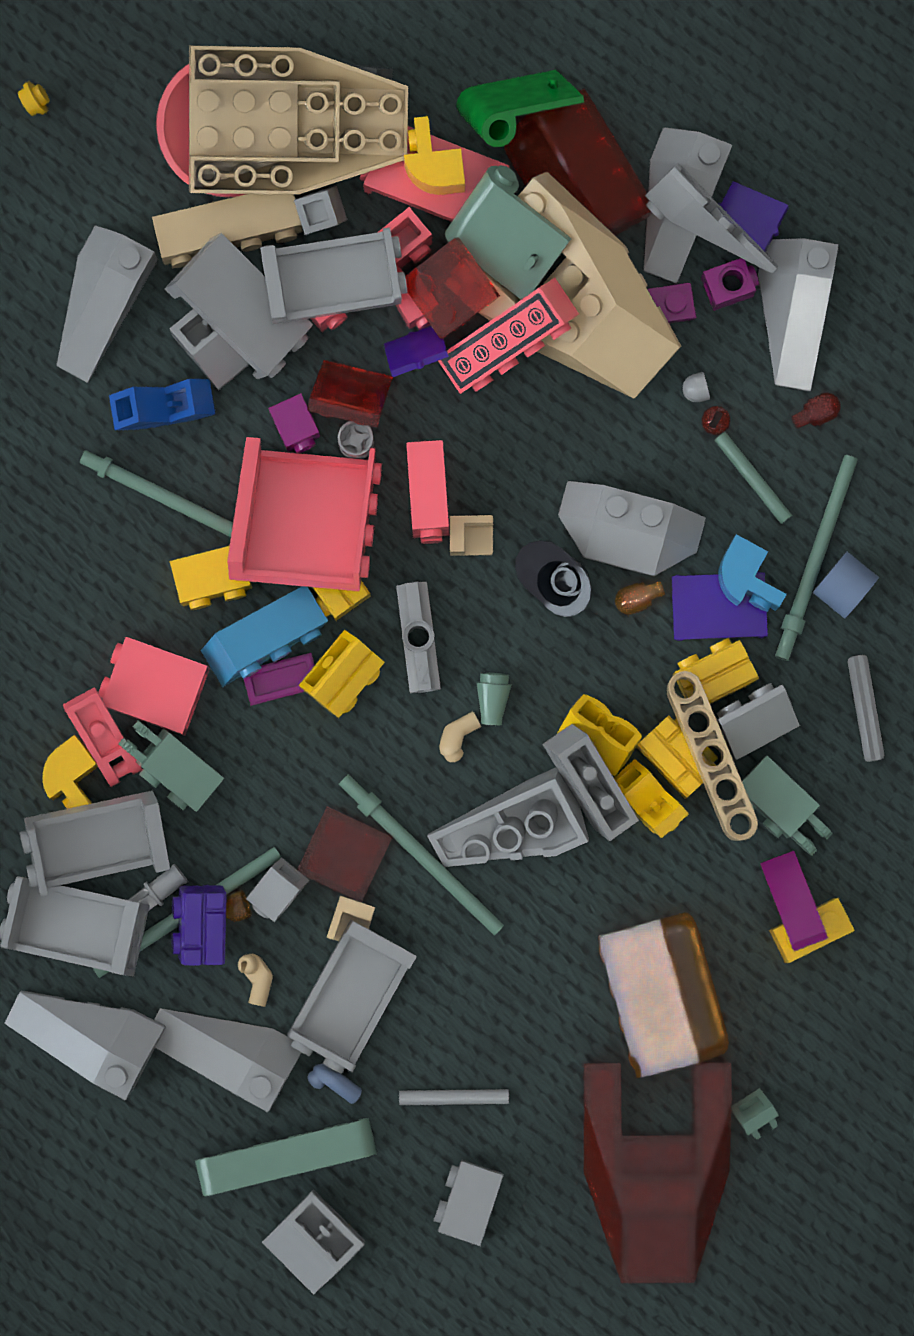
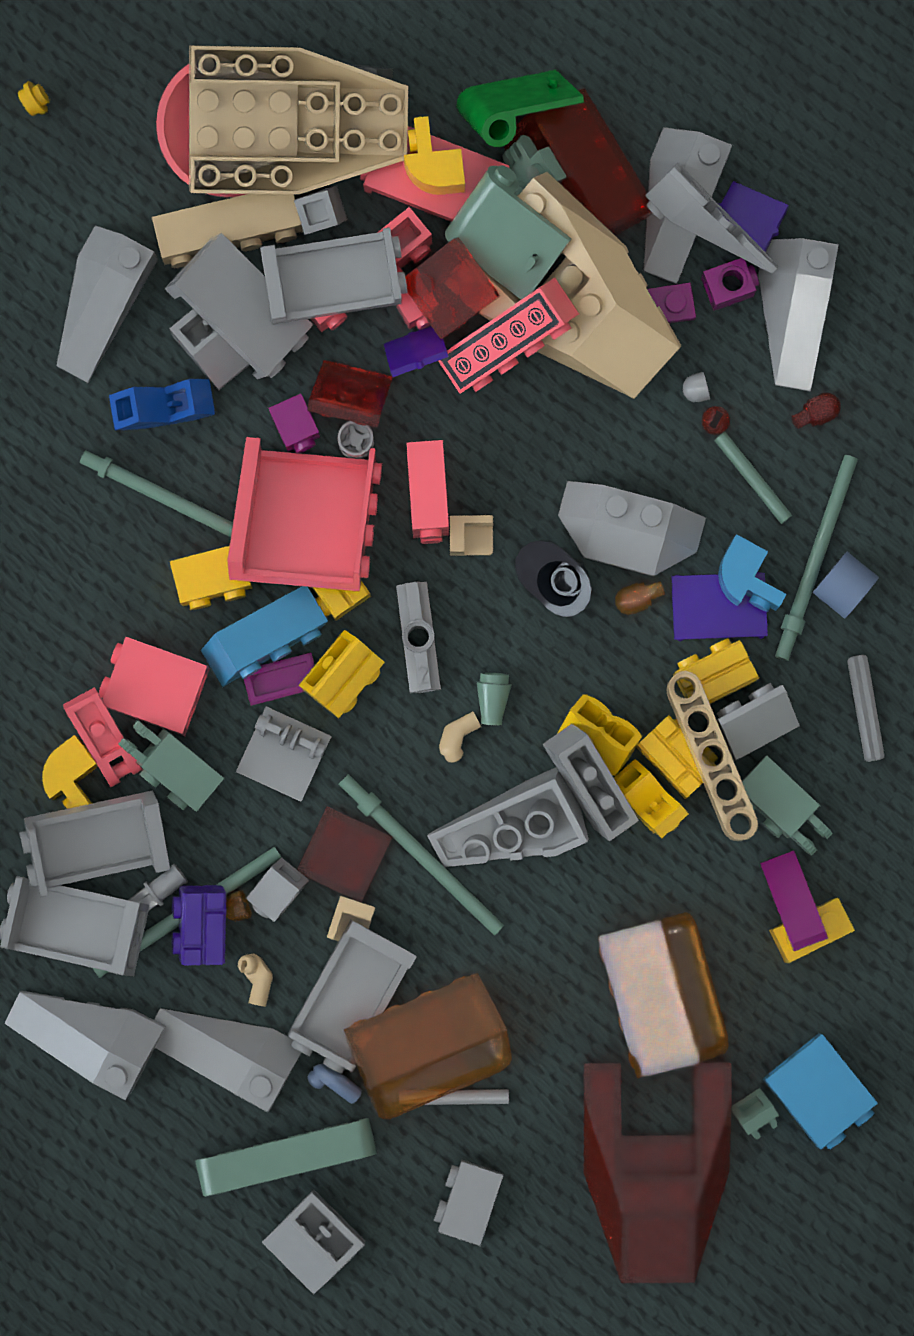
(283, 753): none -> light grey hinge
(429, 1046): none -> clear orange windscreen
(529, 162): none -> sand green hinge
(821, 1092): none -> dark azure brick

